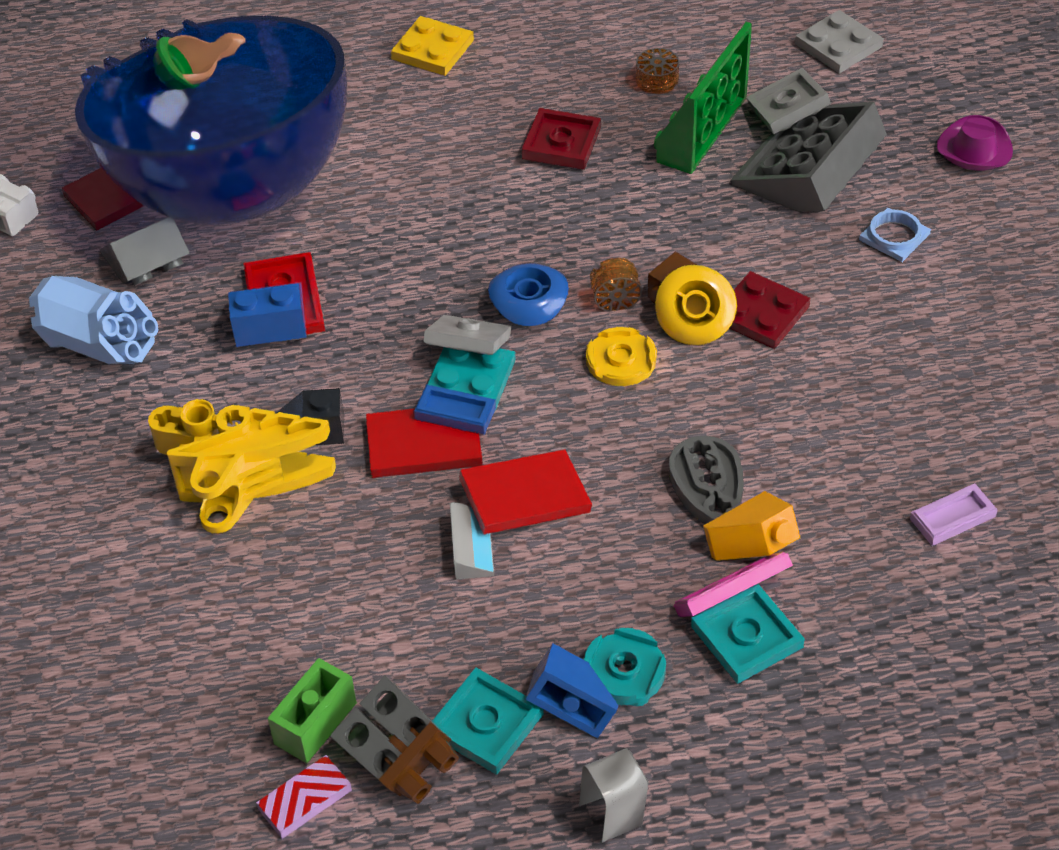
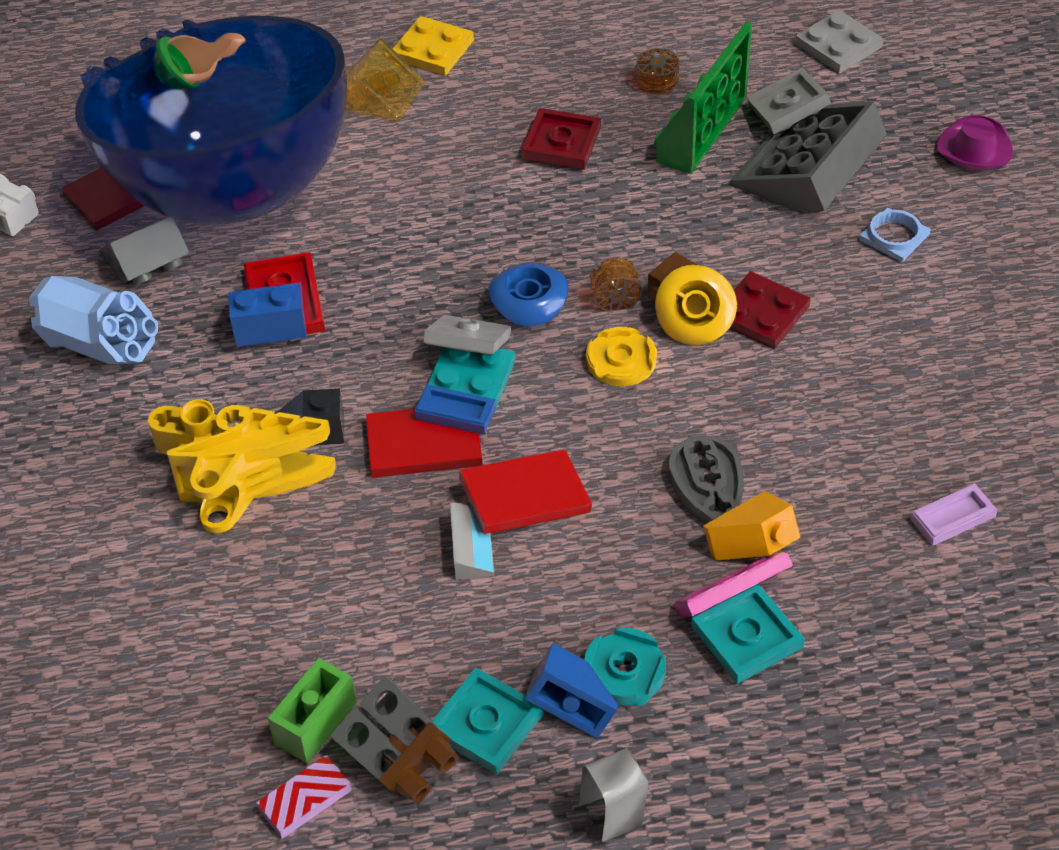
(382, 84): none -> clear yellow slope

